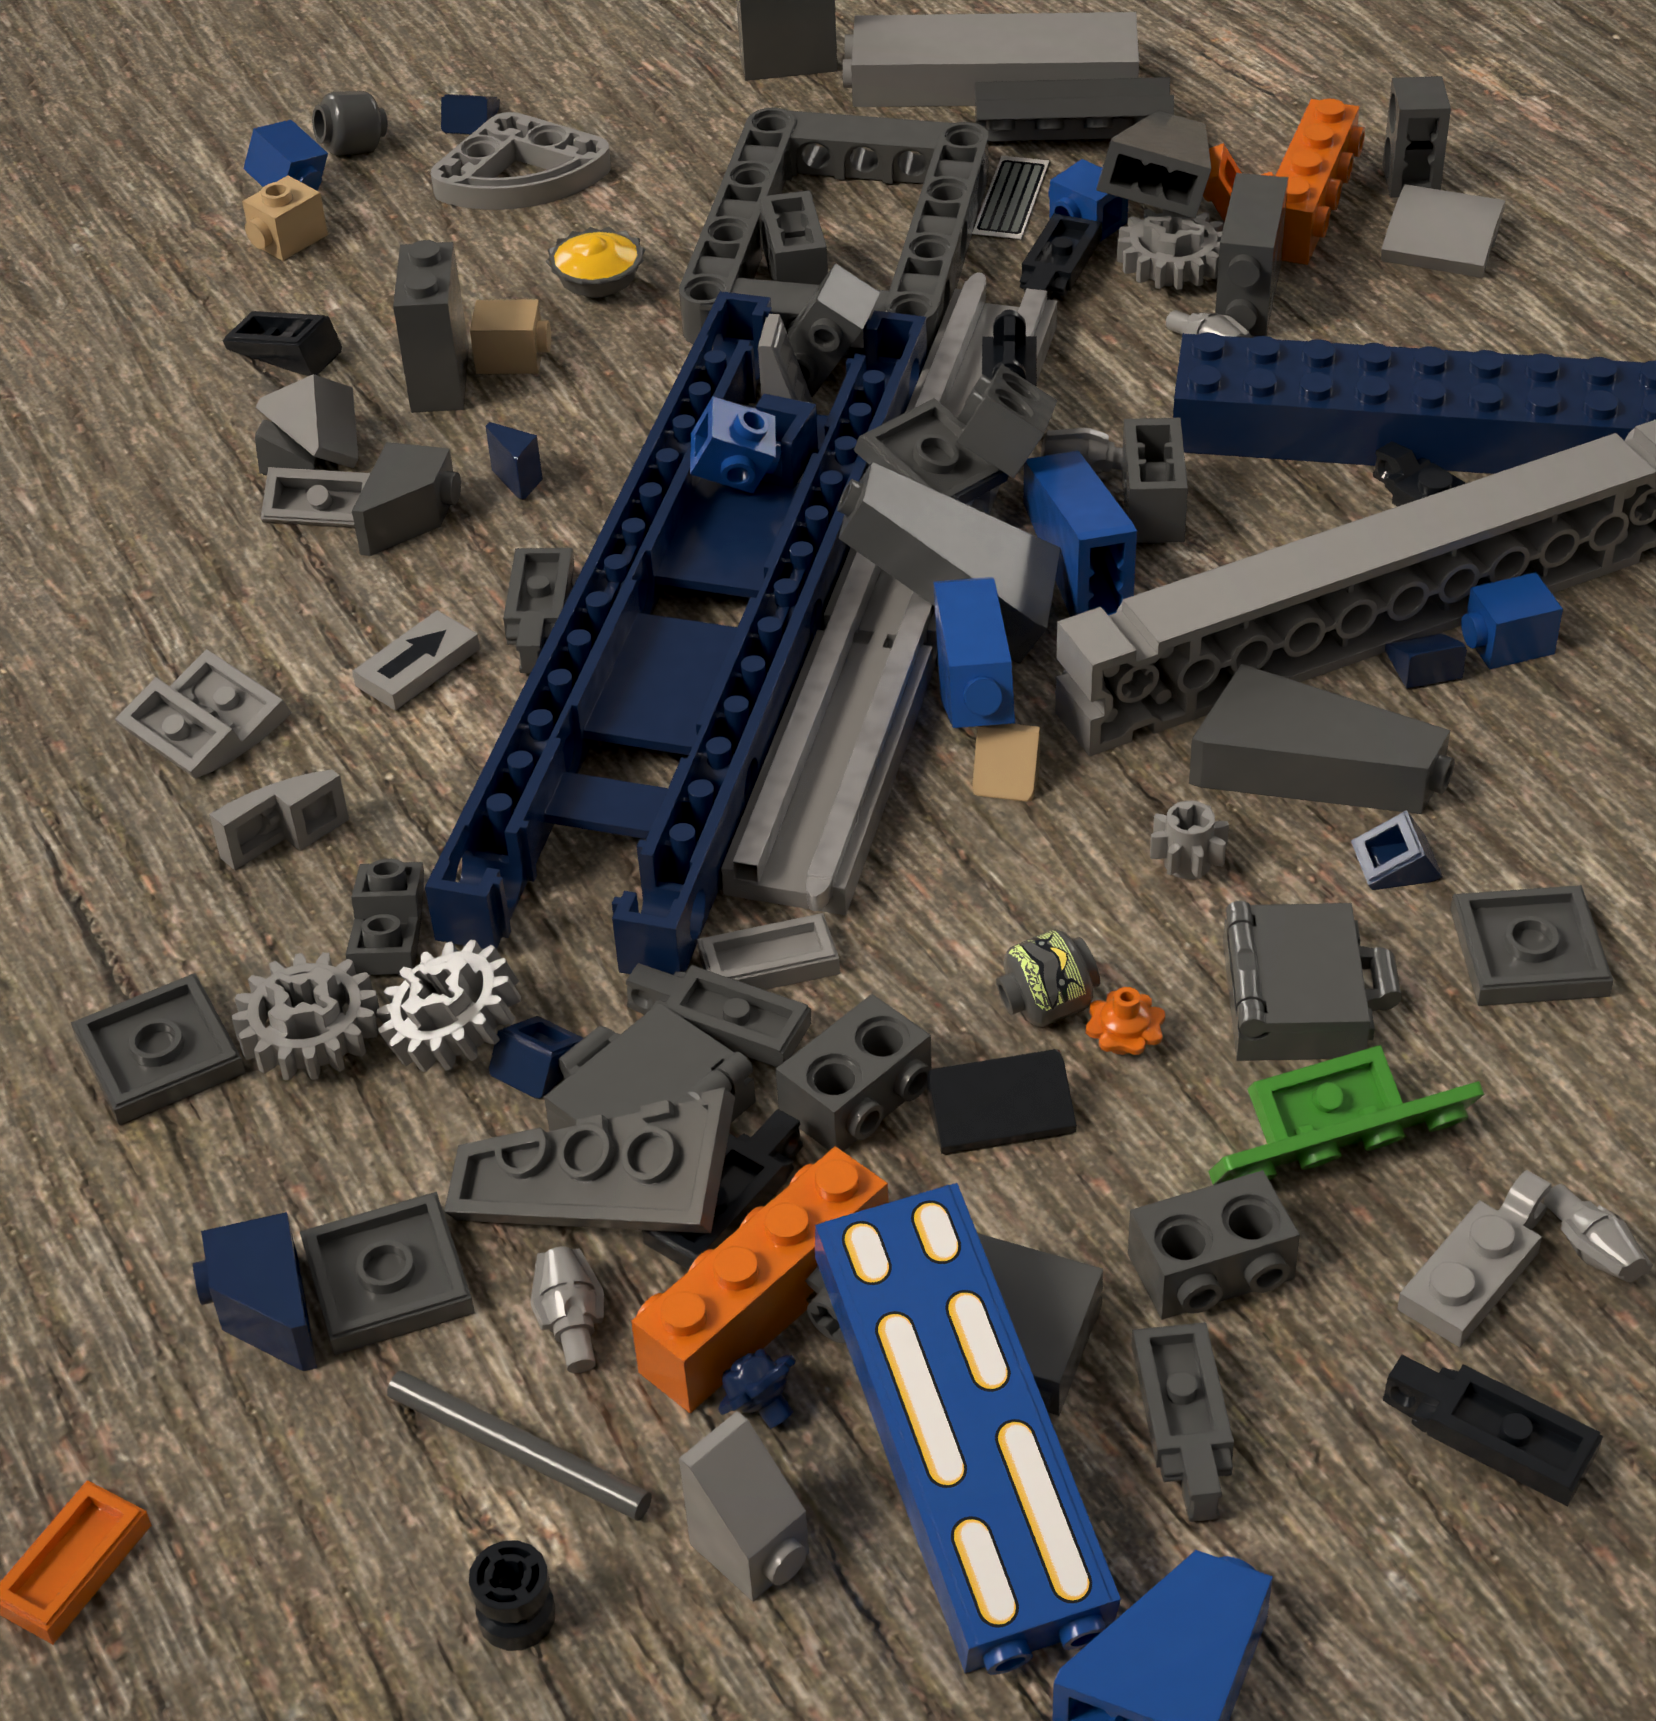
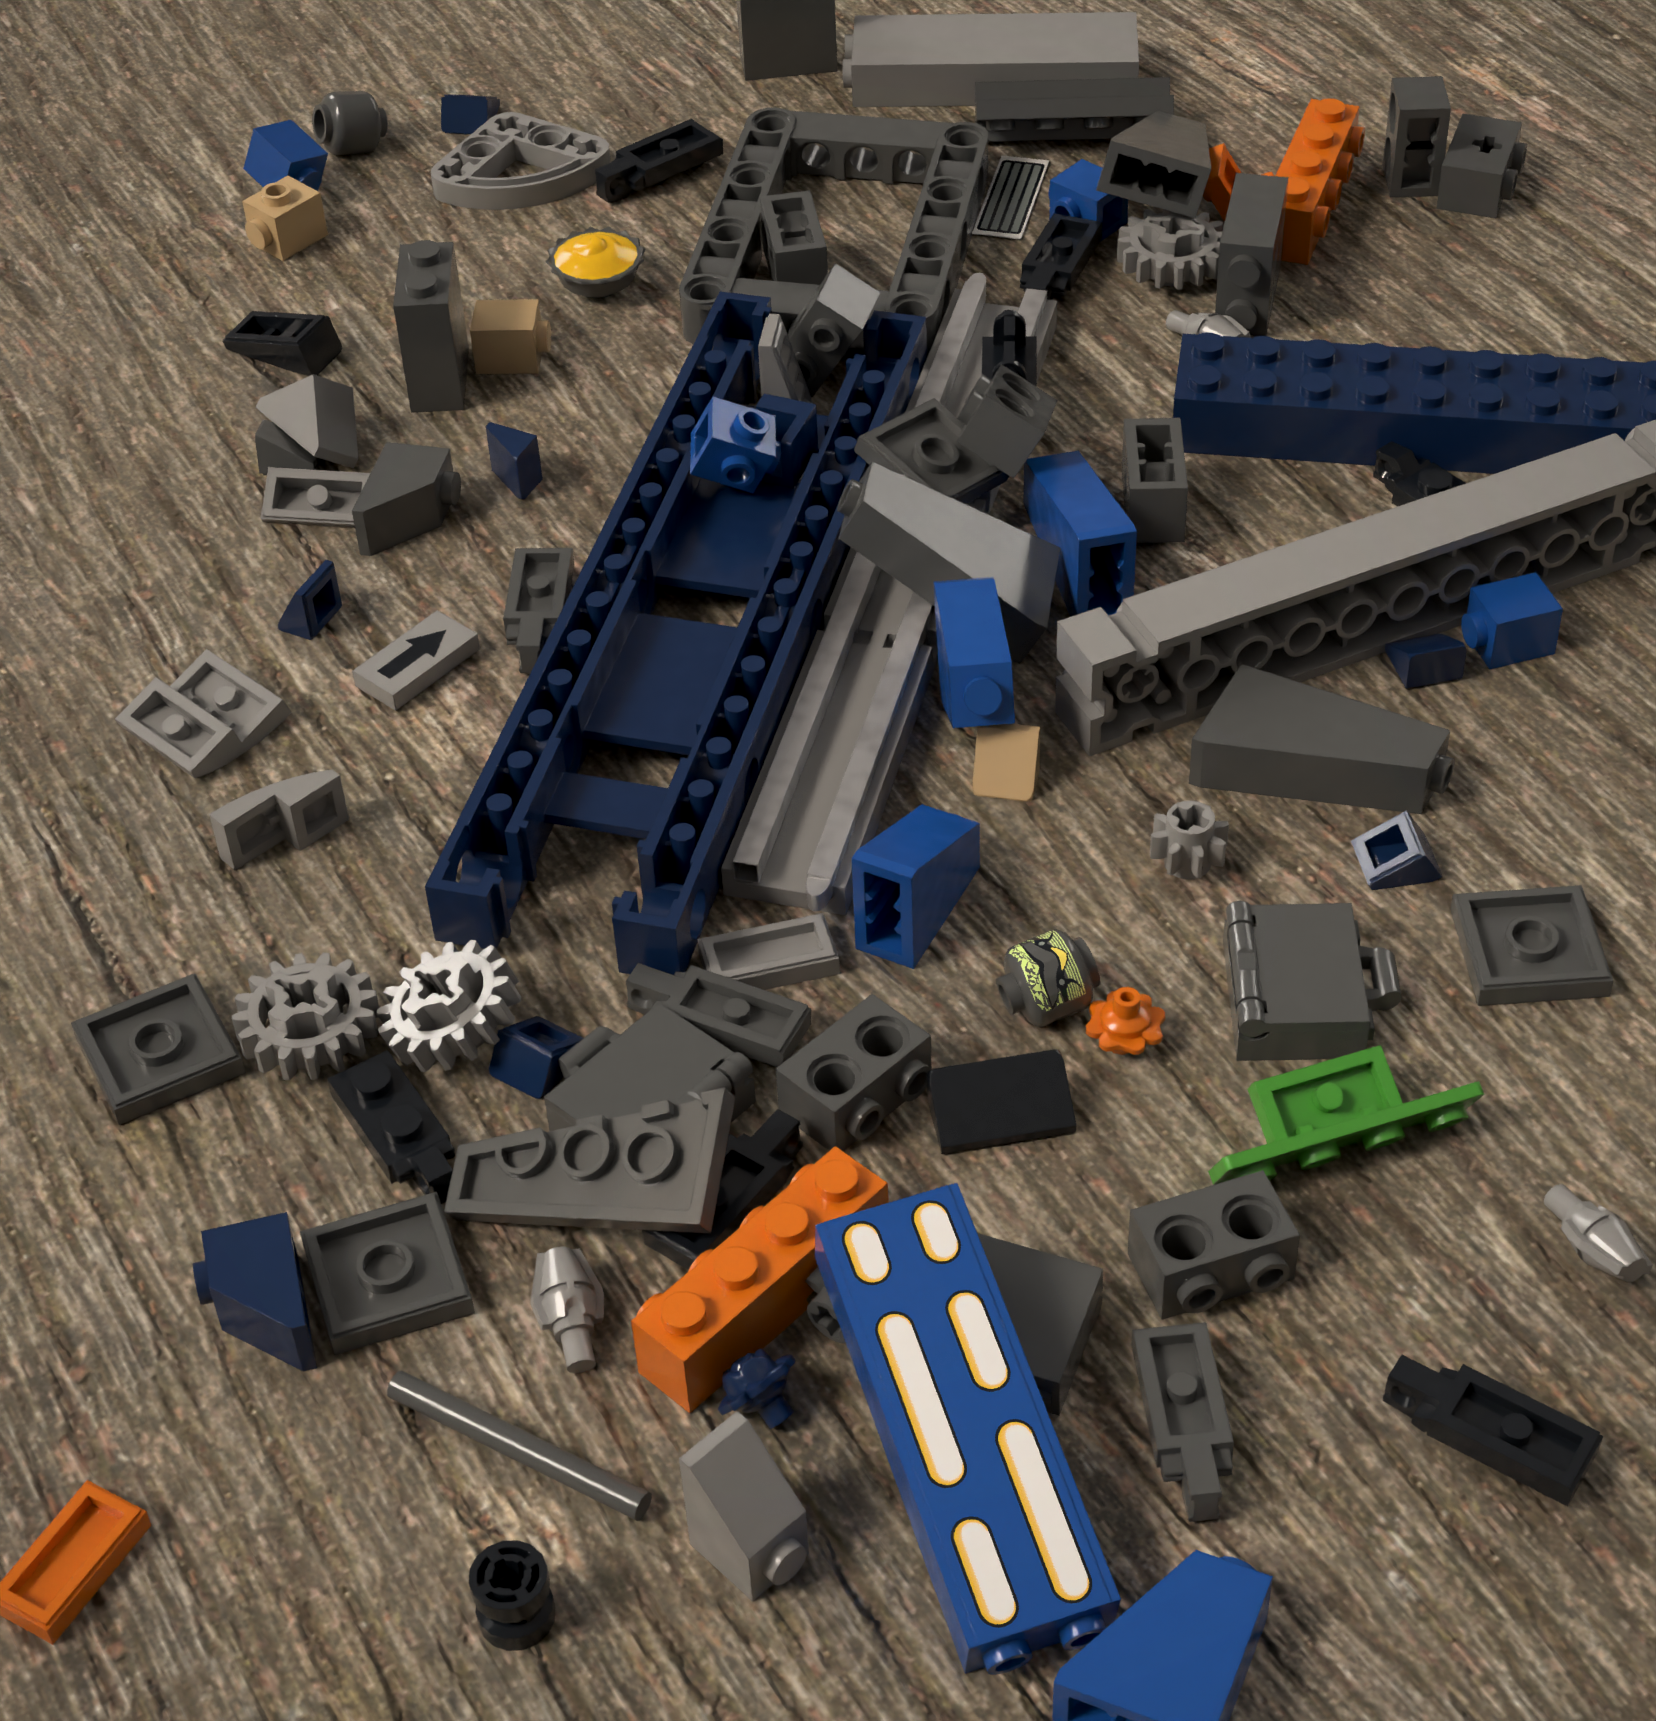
(313, 604): none -> dark blue slope
(386, 916): dark grey slope -> none
(395, 1123): none -> black hinge
(657, 159): none -> black hinge
(911, 882): none -> blue slope
(1092, 444): light grey piece -> none
(1442, 230): light grey slope -> none
(1477, 1262): light grey plate -> none
(1481, 166): none -> dark grey brick

